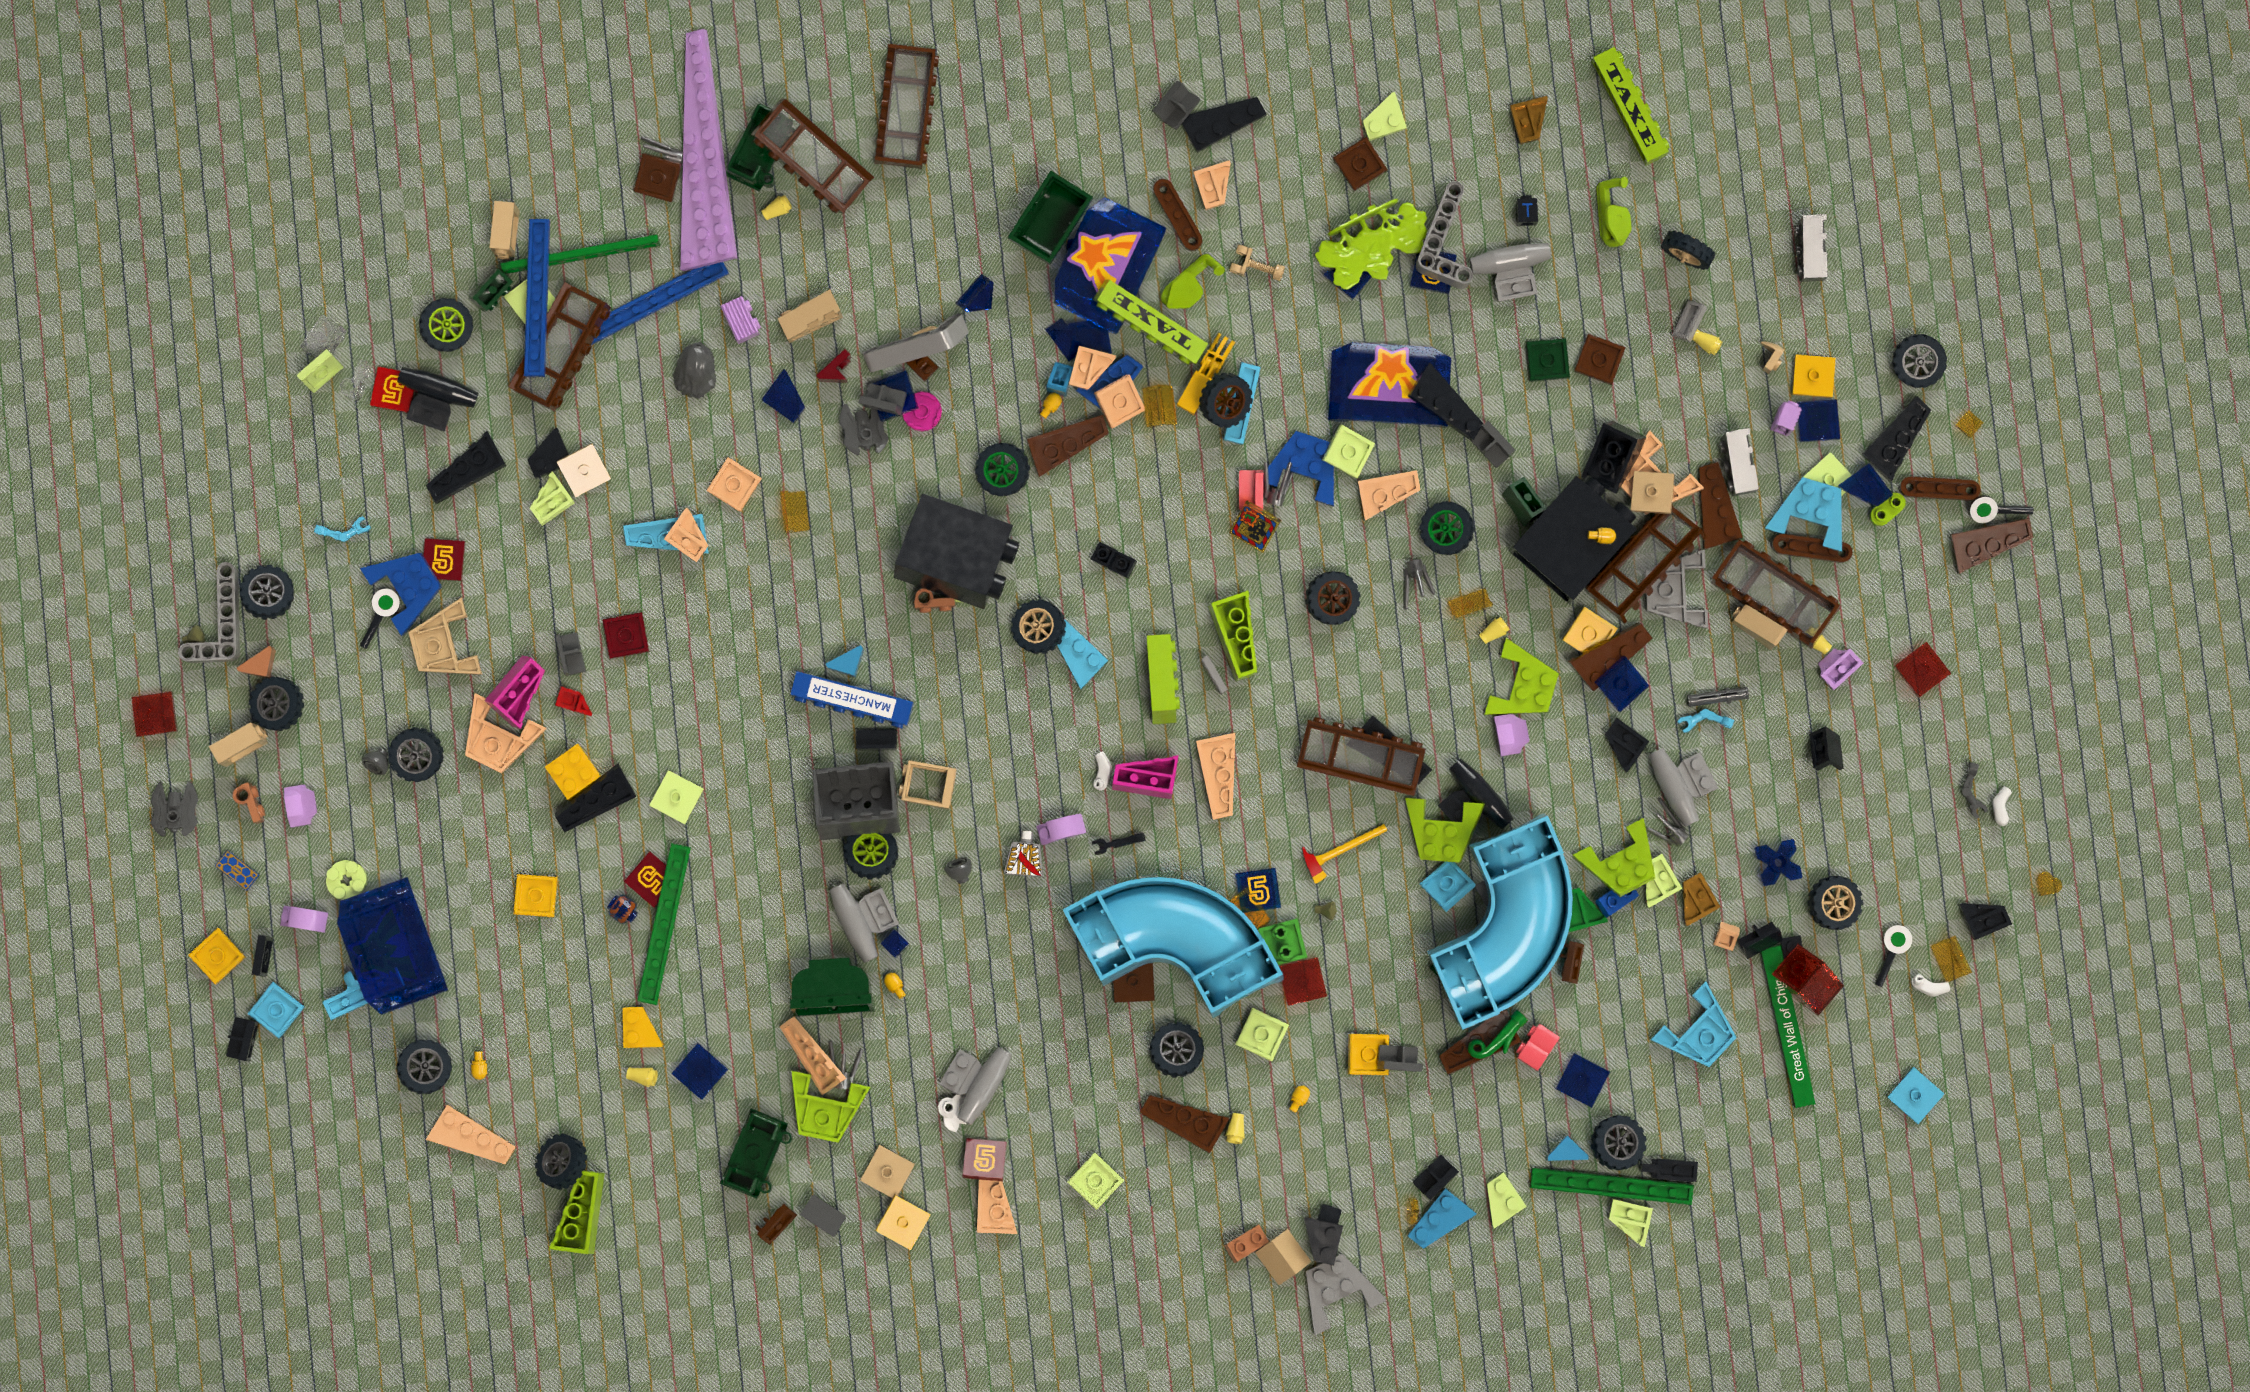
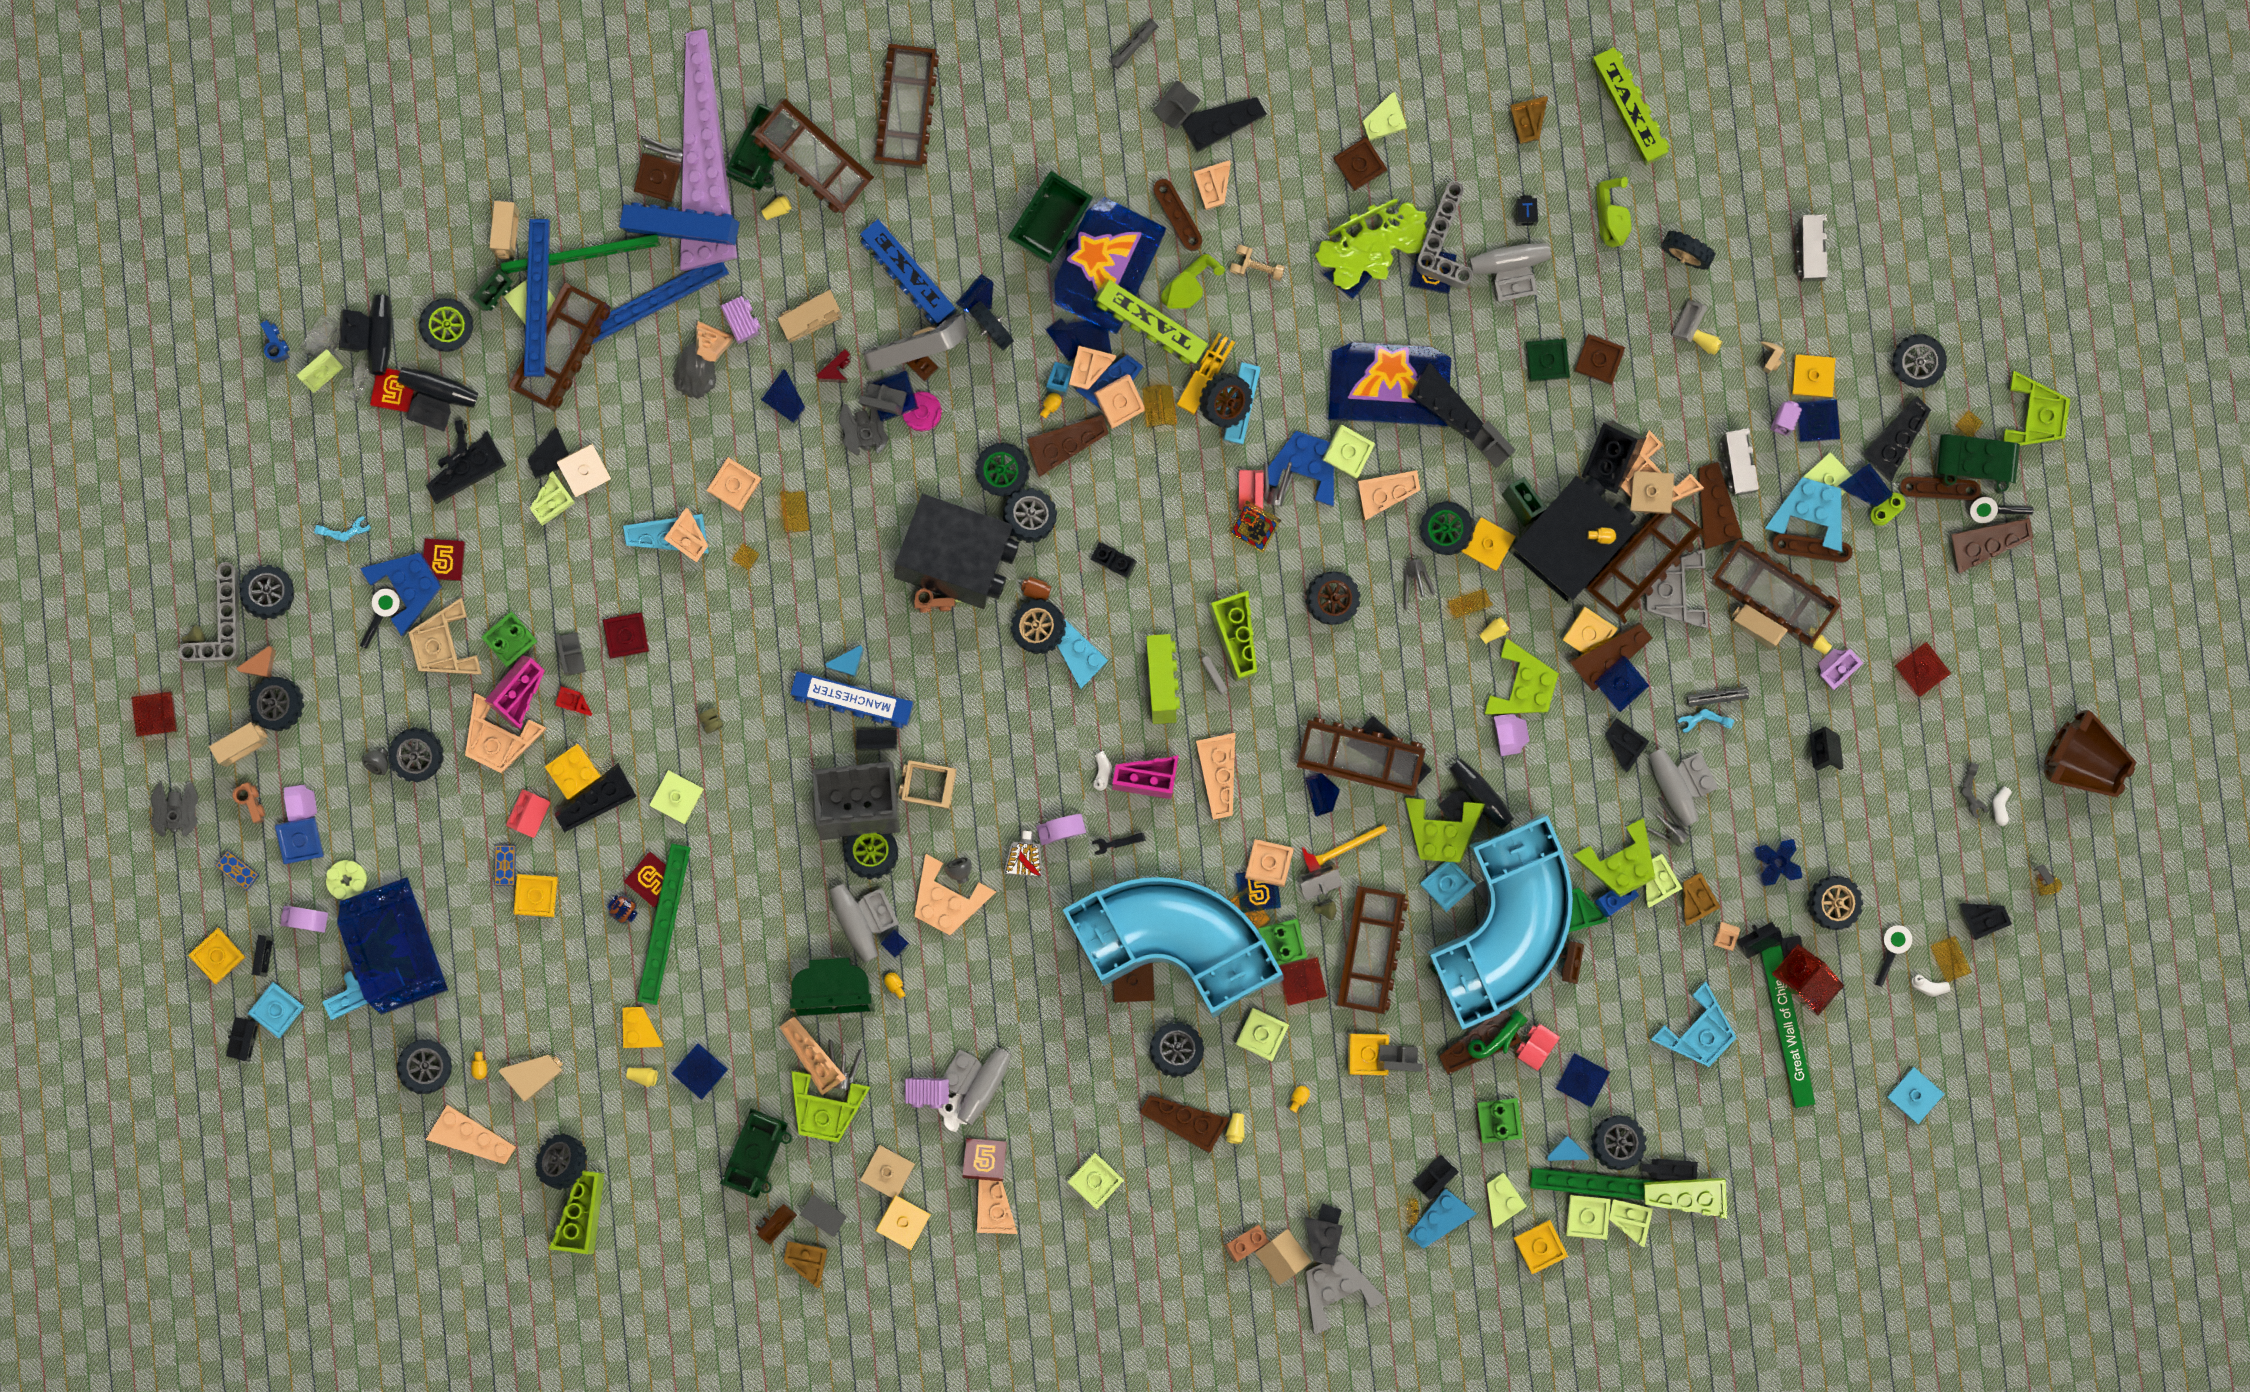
(272, 333): none -> blue plate
(299, 840): none -> blue plate
(370, 333): none -> black plate
(461, 450): none -> black piece
(505, 865): none -> blue tile
(509, 639): none -> bright green plate
(528, 813): none -> coral panel
(532, 1075): none -> tan slope
(679, 224): none -> blue brick
(710, 720): none -> olive wheel
(711, 341): none -> light nougat wing
(745, 557): none -> clear yellow tile
(806, 1260): none -> pearl gold wing
(907, 272): none -> blue brick
(926, 1091): none -> lavender brick
(942, 906): none -> light nougat wing
(991, 325): none -> black wheel
(1036, 588): none -> dark orange brick
(1046, 507): none -> black wheel
(1134, 43): none -> dark grey pin
(1269, 863): none -> light nougat tile
(1320, 881): none -> panel
(1322, 793): none -> clear blue slope
(1372, 950): none -> window
(1489, 544): none -> yellow plate
(1499, 1120): none -> bright green plate
(1540, 1247): none -> yellow plate
(1588, 1217): none -> yellowish green plate
(1695, 1195): none -> wing
(1977, 460): none -> dark green container
(2044, 875): none -> dark grey tile
(2045, 413): none -> lime wing
(2088, 757): none -> reddish brown cone

